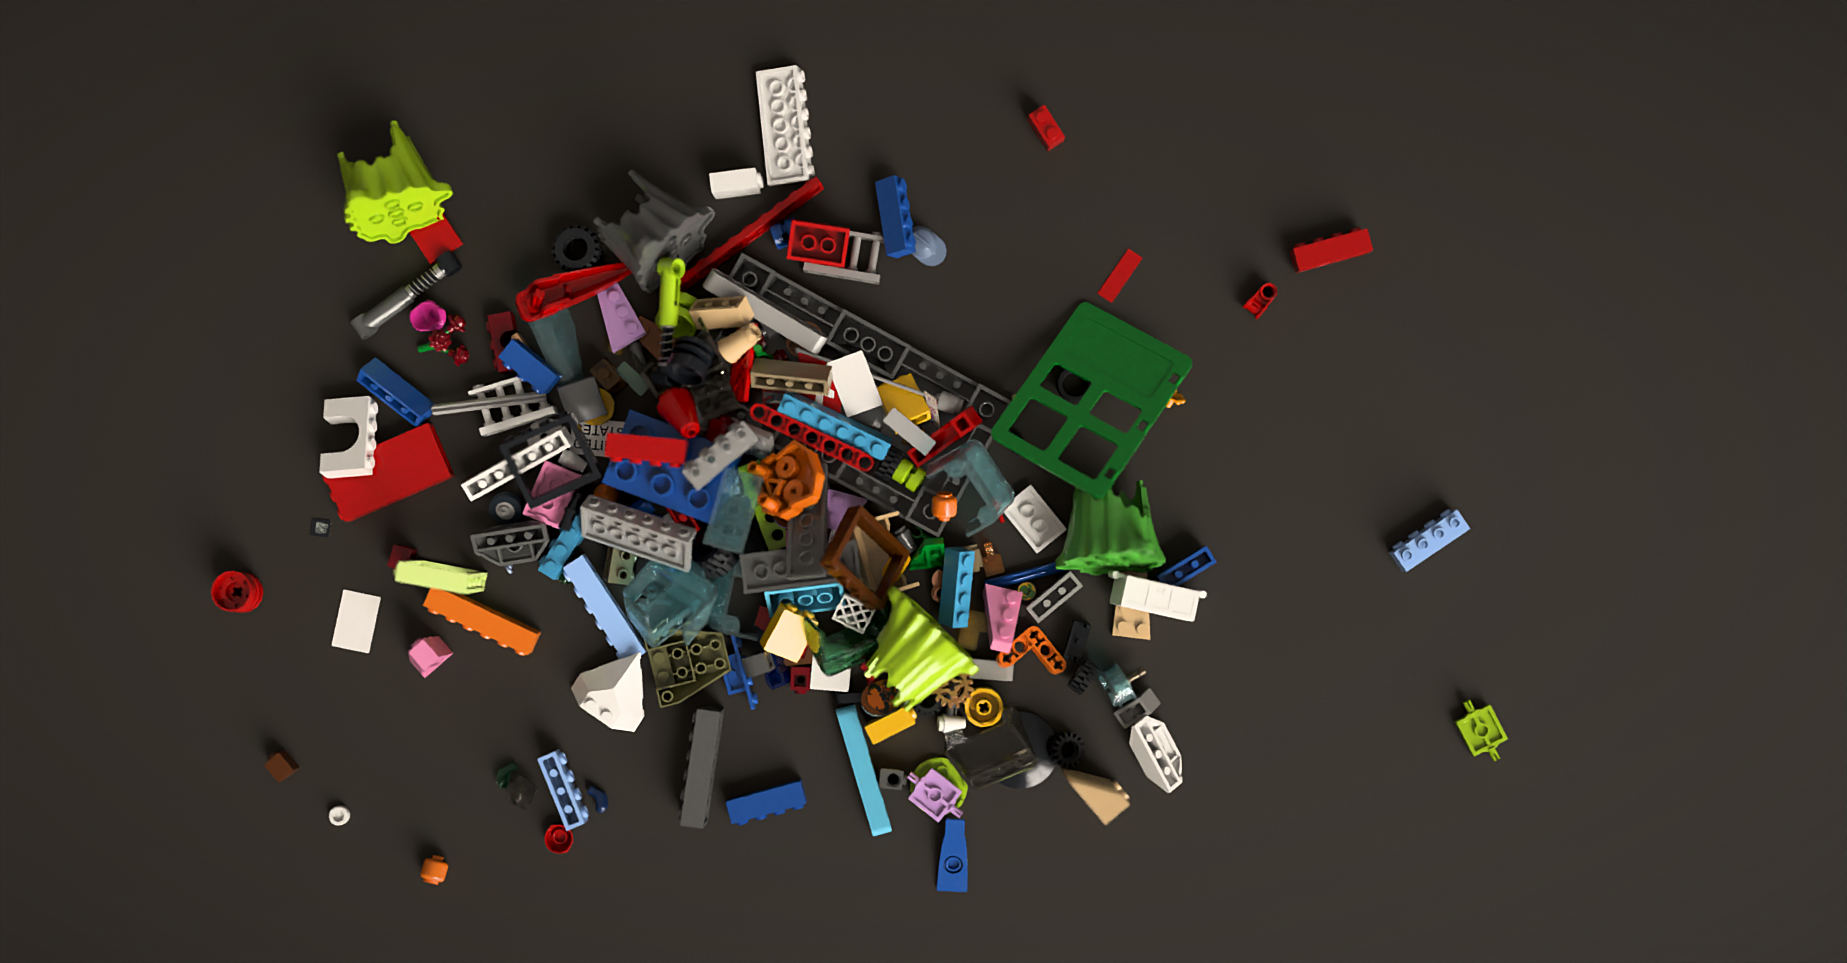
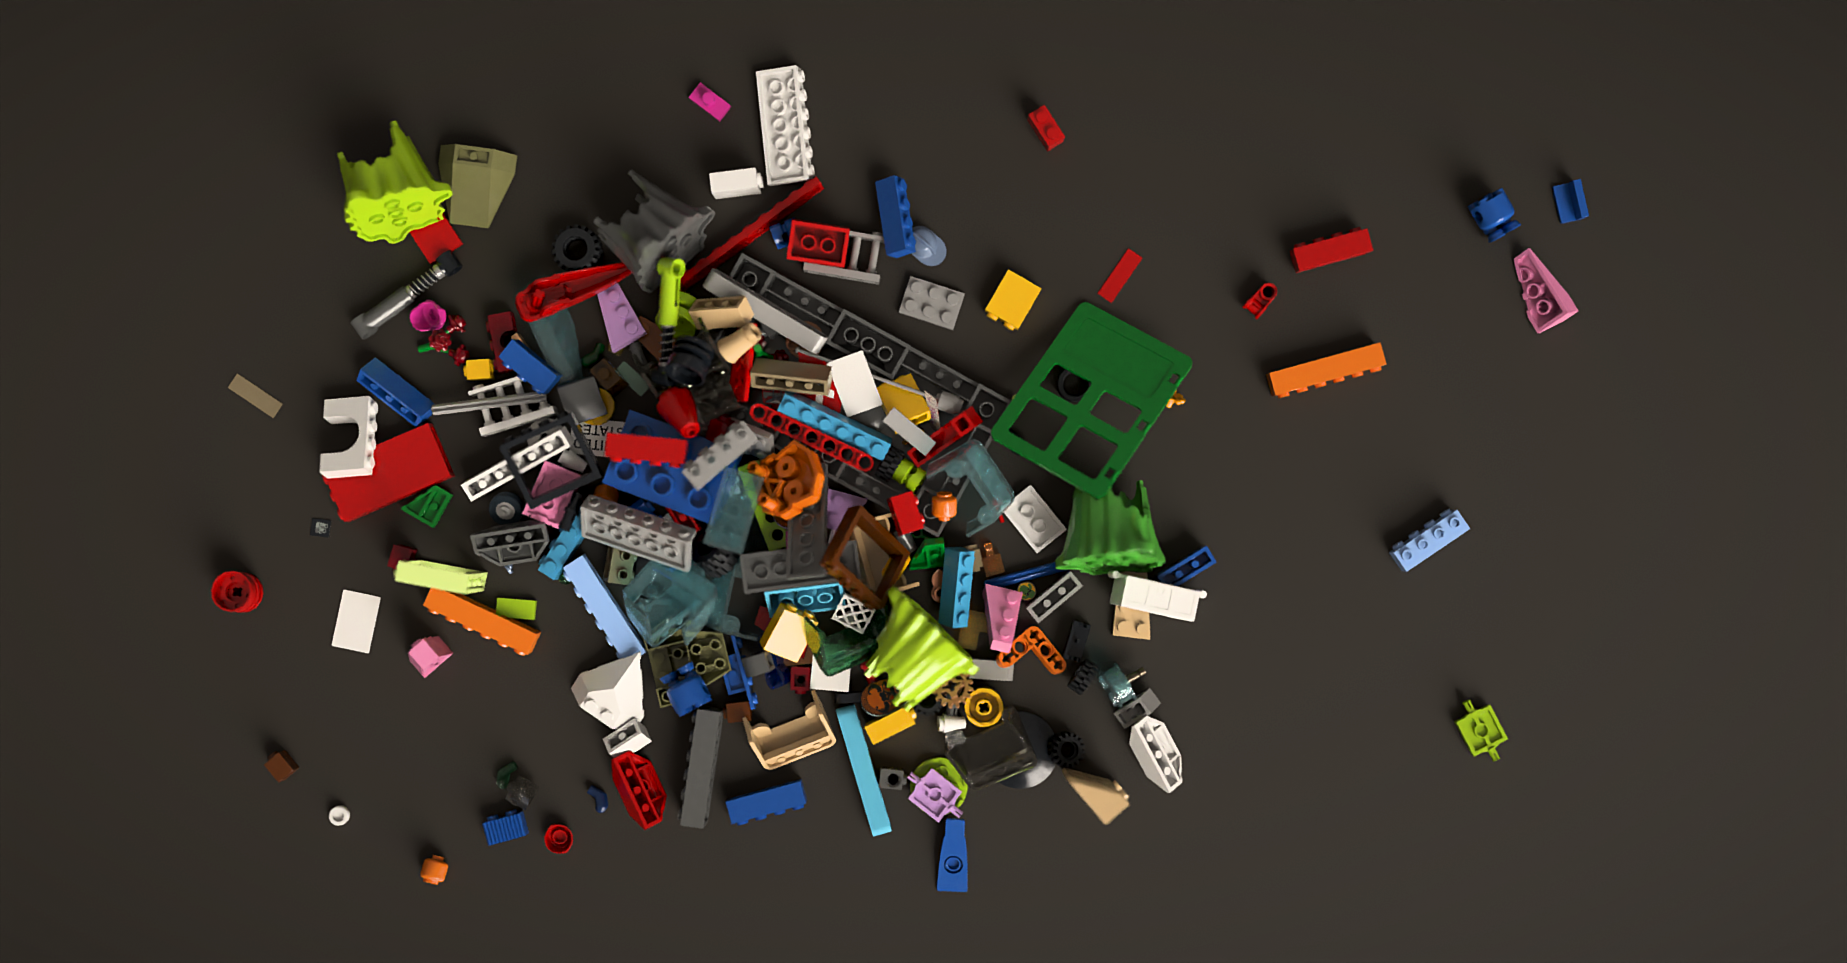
(255, 395): none -> dark tan sticker
(429, 506): none -> green wing
(477, 180): none -> olive wedge
(479, 369): none -> yellow brick
(505, 828): none -> blue brick
(516, 608): none -> lime tile
(563, 789): light blue brick -> none
(593, 357): none -> dark green arm
(627, 738): none -> white brick
(639, 788): none -> red wedge
(687, 692): none -> blue piece
(709, 102): none -> dark pink tile
(737, 710): none -> reddish brown brick
(793, 739): none -> tan windscreen
(905, 513): none -> red brick
(931, 303): none -> light grey plate
(1012, 300): none -> yellow brick
(1326, 369): none -> orange brick
(1492, 211): none -> blue piece
(1545, 297): none -> bright pink wedge
(1570, 201): none -> blue panel

